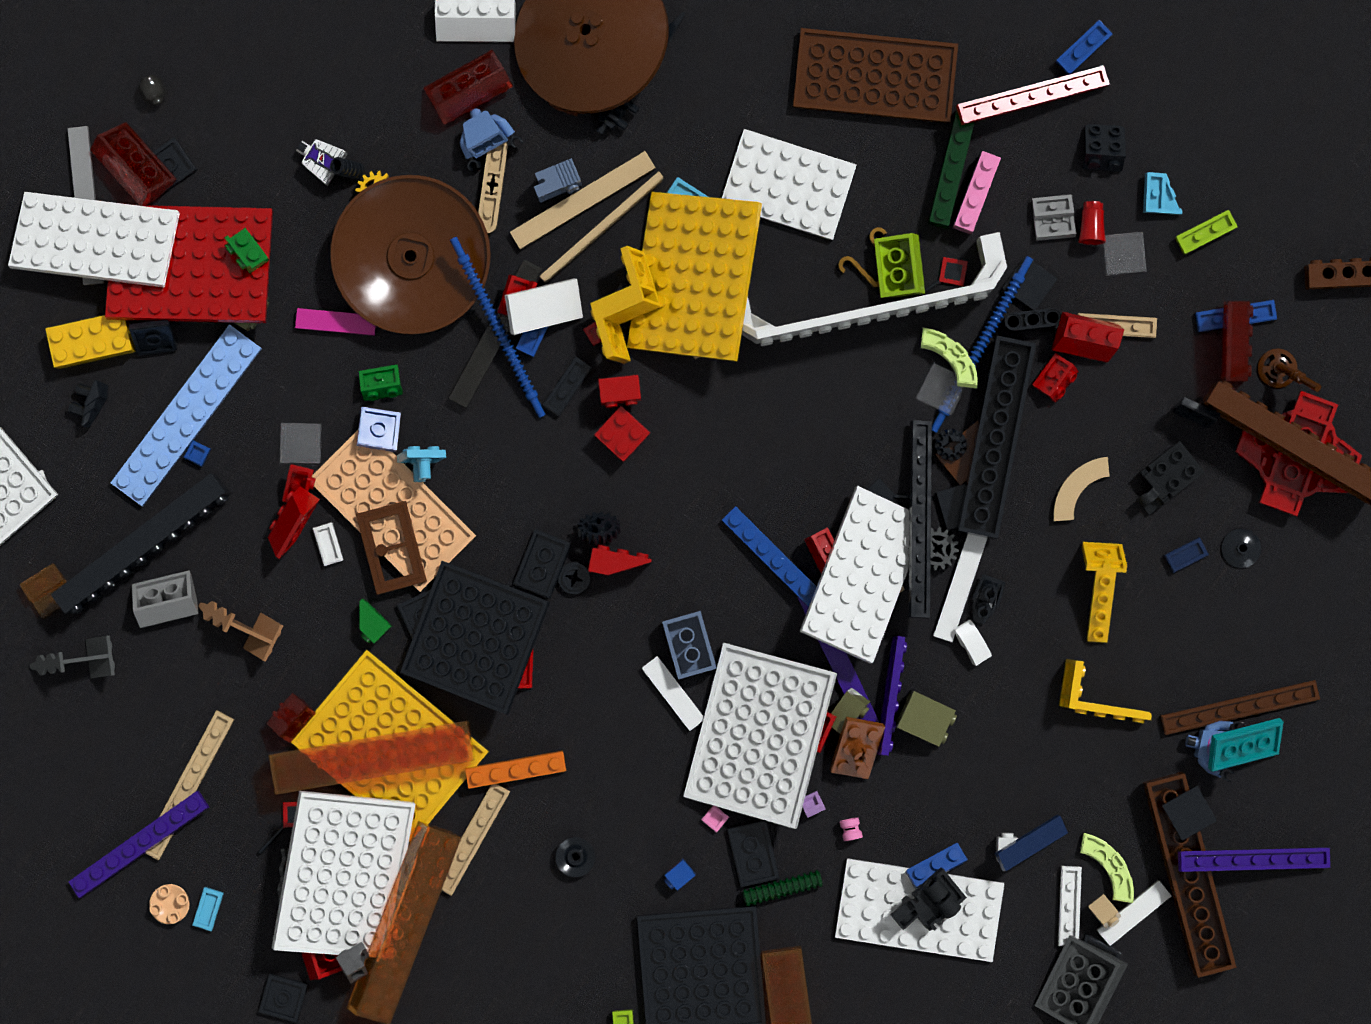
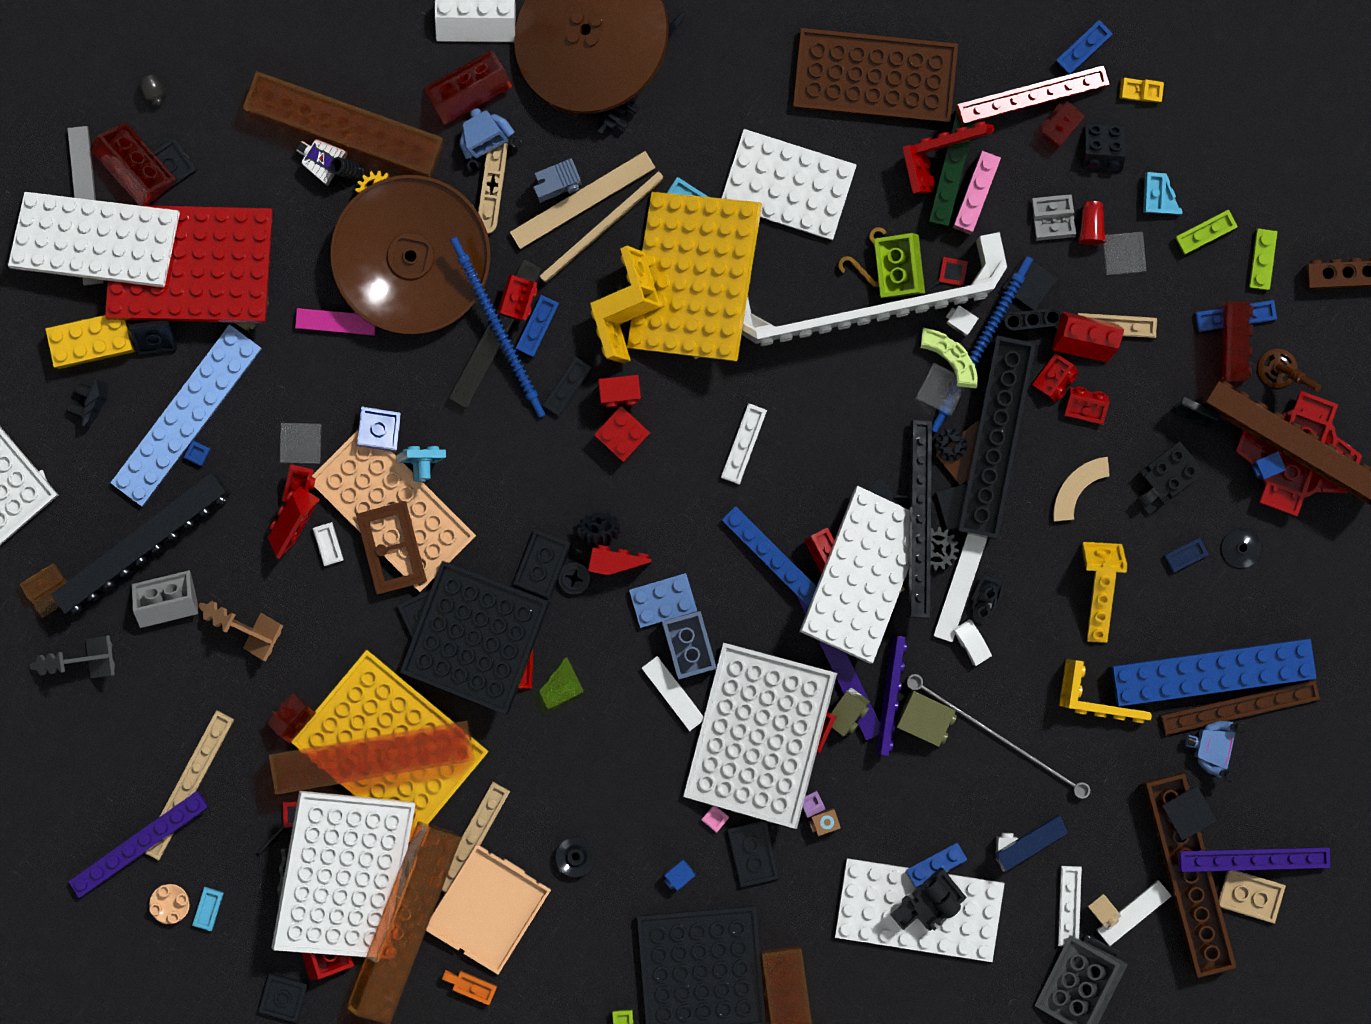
(246, 250): green bracket -> none
(343, 124): none -> clear orange brick
(353, 961): flat silver brick -> none
(372, 623): green slope -> none
(380, 383): green bracket -> none
(471, 986): none -> orange plate
(487, 908): none -> light nougat piece
(515, 769): orange plate -> none
(543, 306): white tile -> none
(561, 686): none -> clear neon green wing
(592, 334): red tile -> none
(663, 600): none -> medium blue plate
(743, 443): none -> white tile
(782, 888): dark green piece -> none
(824, 822): none -> medium nougat brick
(853, 833): bright pink wheel -> none
(857, 747): dark orange plate -> none
(919, 163): none -> red bracket
(961, 320): none -> white brick
(1062, 124): none -> clear red brick
(1080, 789): none -> light grey piece
(1087, 405): none -> red bracket
(1113, 864): yellowish green tile -> none
(1141, 90): none -> yellow slope
(1213, 672): none -> blue brick
(1245, 744): teal tile -> none
(1251, 895): none -> tan tile
(1263, 259): none -> lime plate
(1268, 466): none -> blue brick

